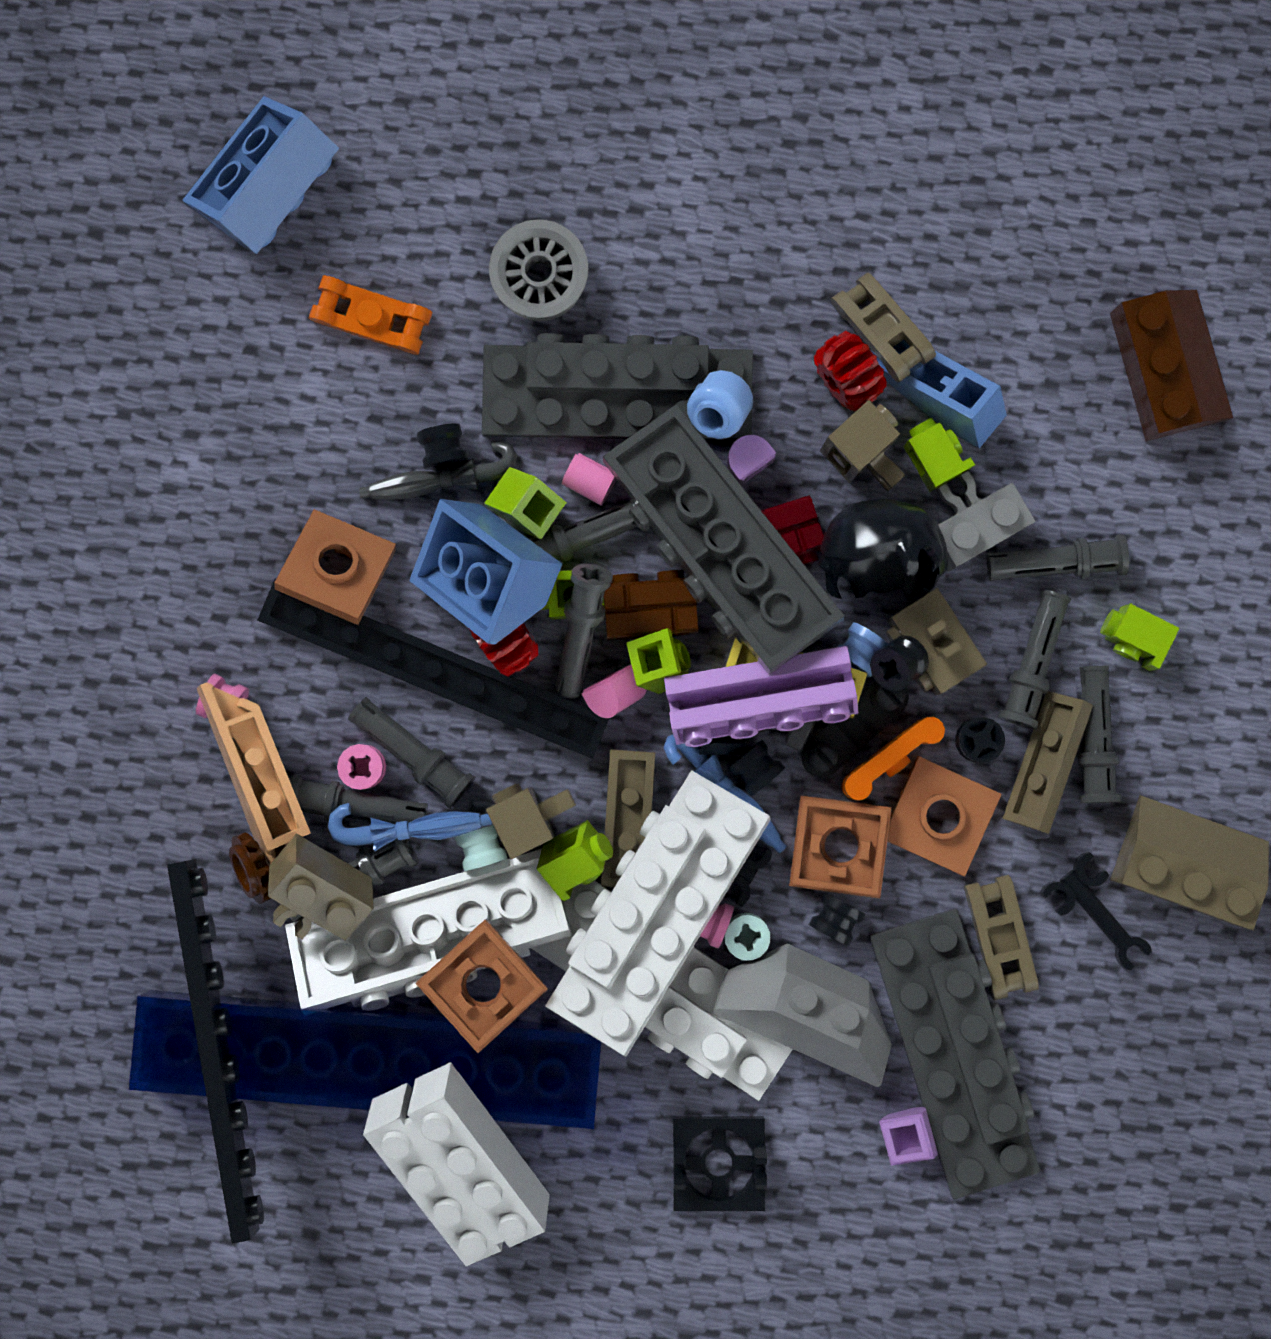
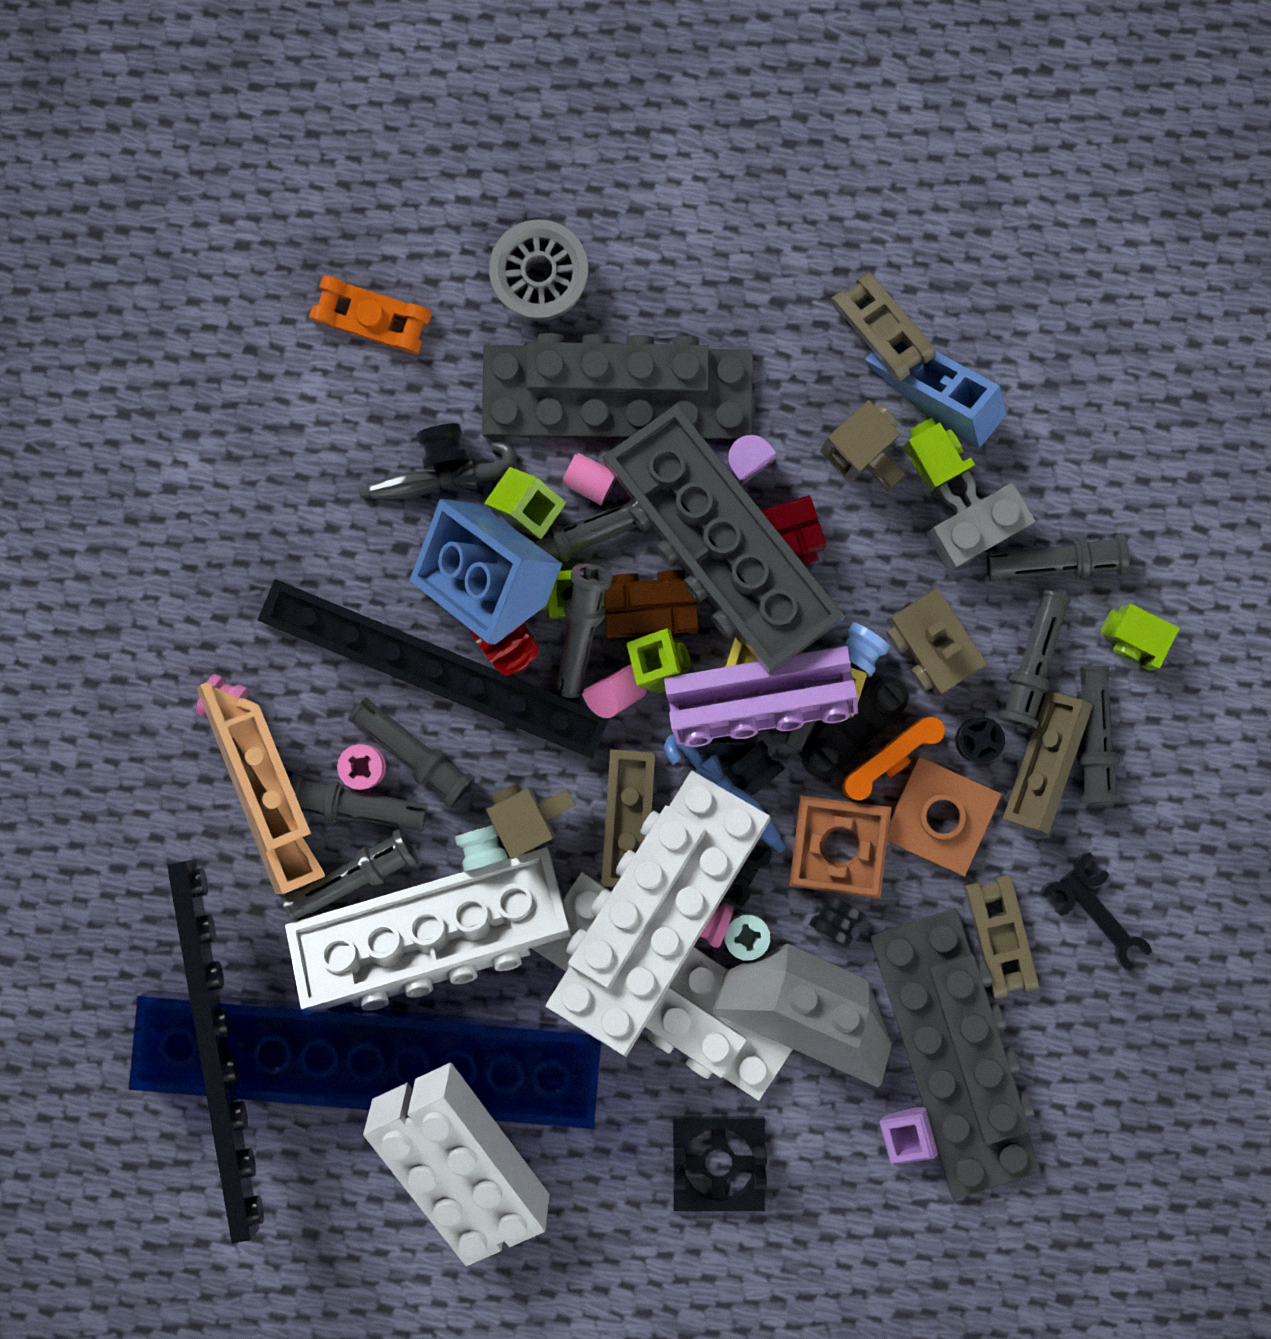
(250, 867): reddish brown gear -> none
(262, 174): medium blue slope -> none
(319, 889): dark tan brick -> none
(341, 594): nougat piece -> none
(380, 833): medium blue piece -> none
(448, 991): nougat piece -> none
(574, 858): lime brick -> none
(720, 404): light blue head -> none
(850, 370): red gear -> none
(883, 548): black piece -> none
(911, 663): black wheel -> none
(1170, 363): reddish brown slope -> none
(1194, 863): dark tan slope -> none

